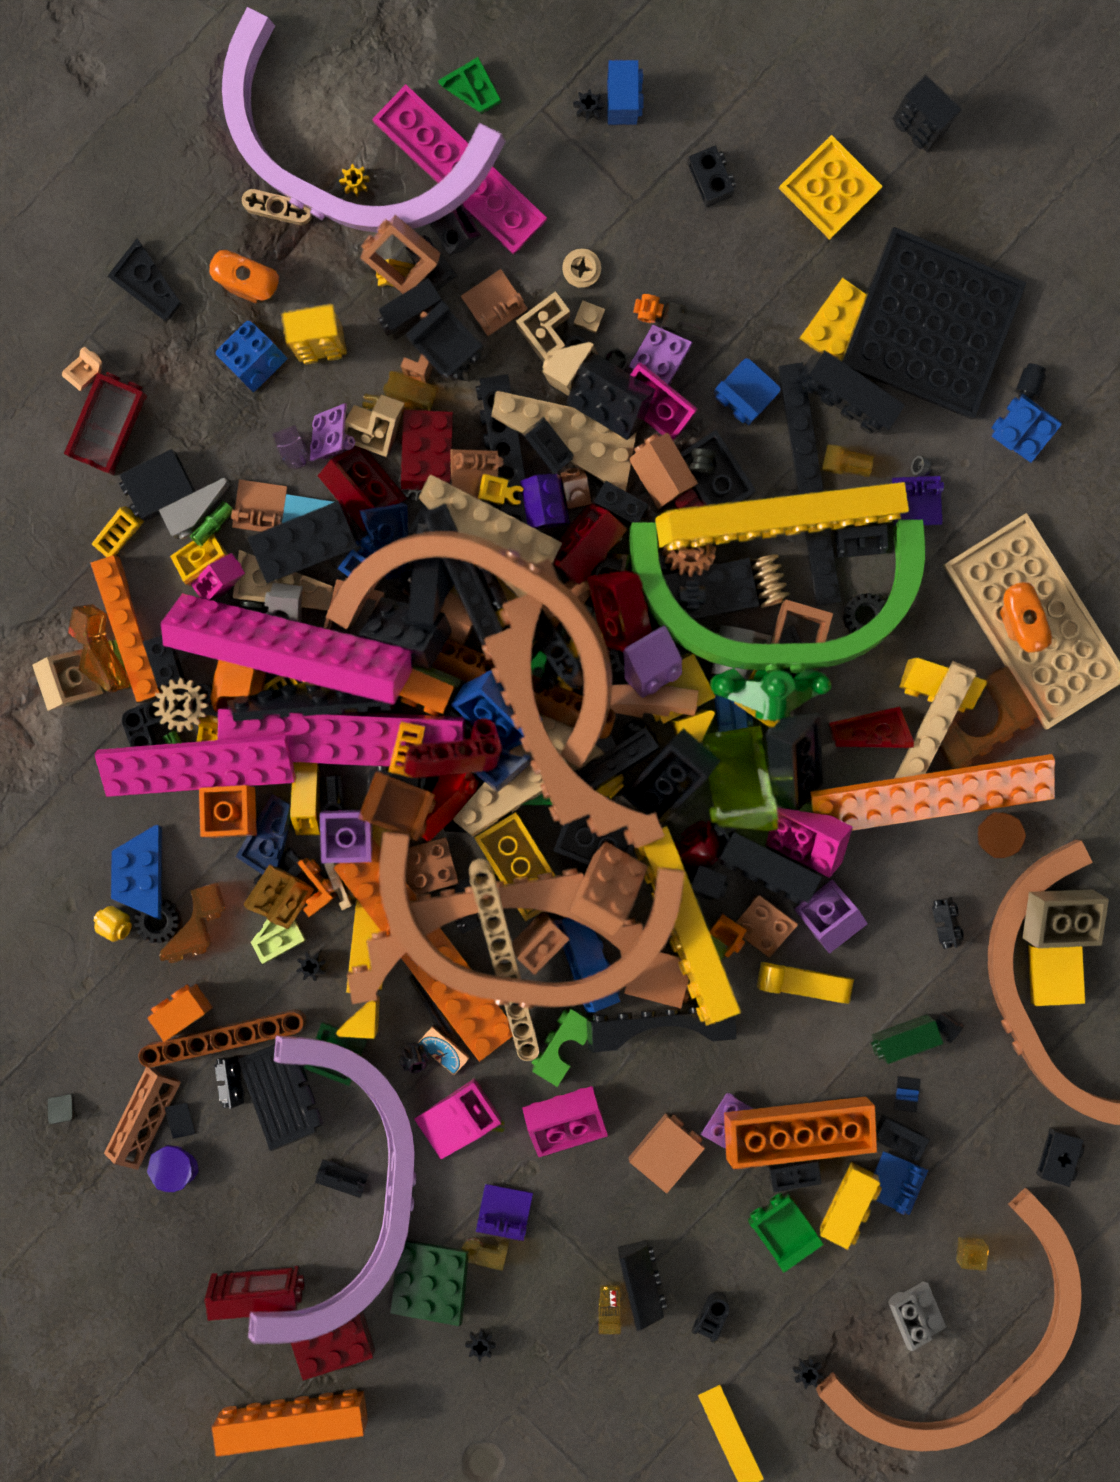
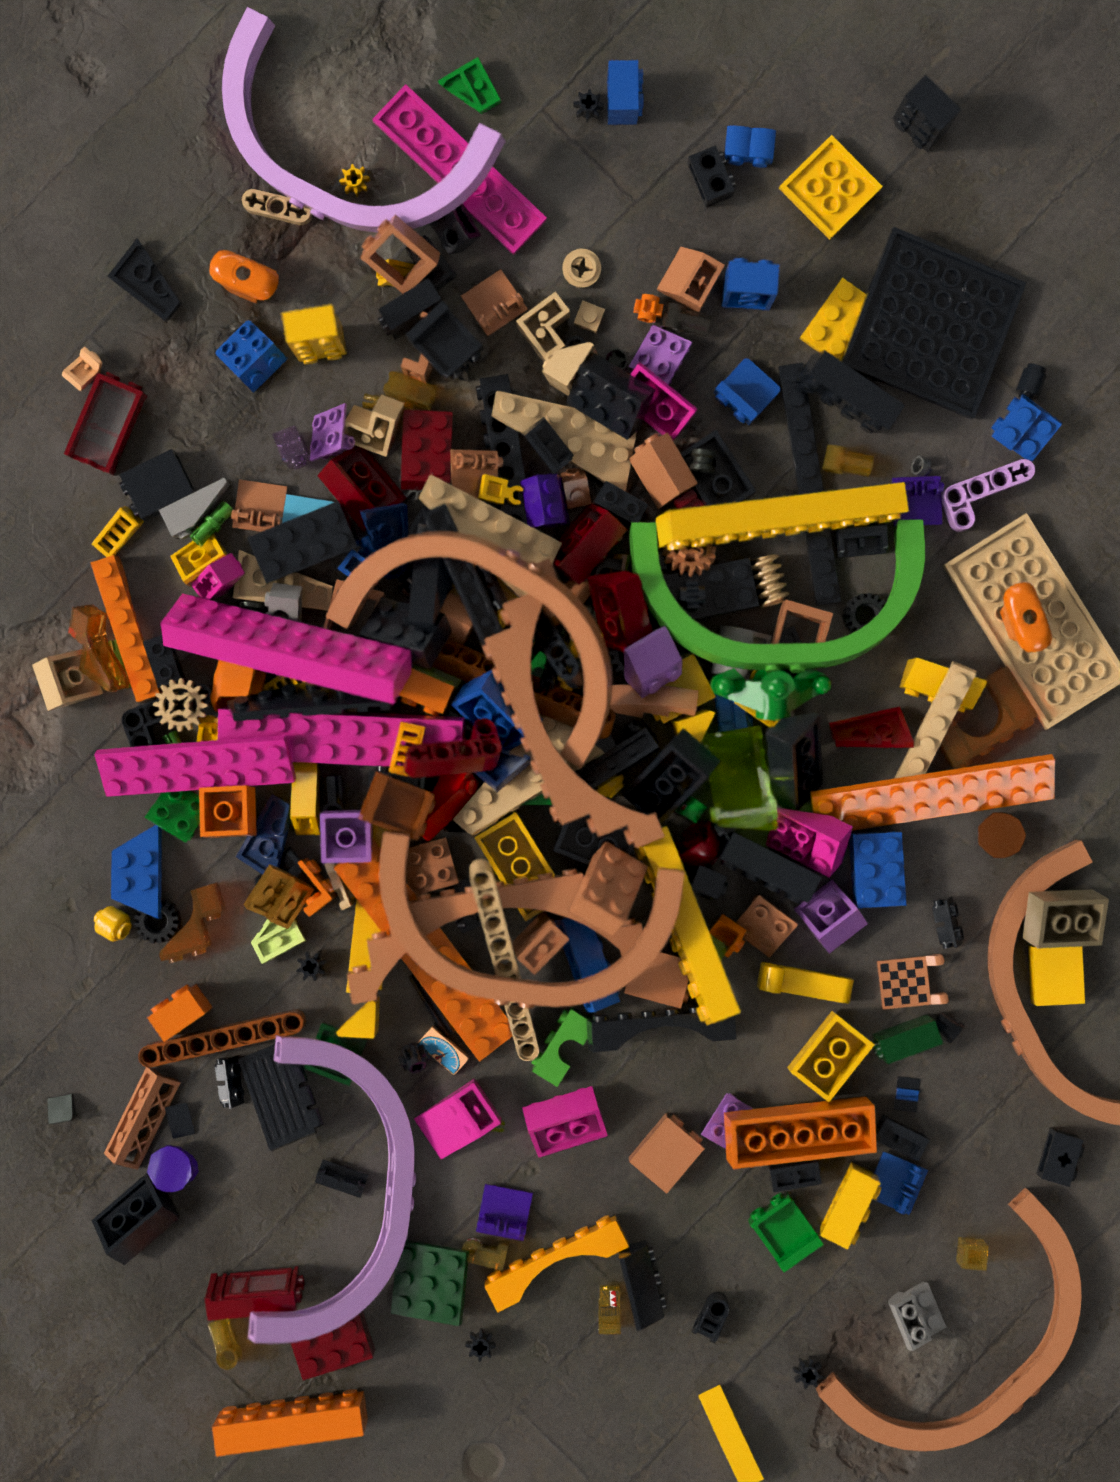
(134, 1220): none -> black slope
(176, 813): none -> green hinge
(224, 1340): none -> clear yellow piece
(600, 1240): none -> light orange arch
(691, 278): none -> nougat slope
(691, 809): none -> green leg
(749, 145): none -> blue brick
(750, 284): none -> blue brick
(830, 1056): none -> yellow brick
(877, 869): none -> blue brick
(906, 982): none -> nougat flag
(988, 488): none -> lavender beam

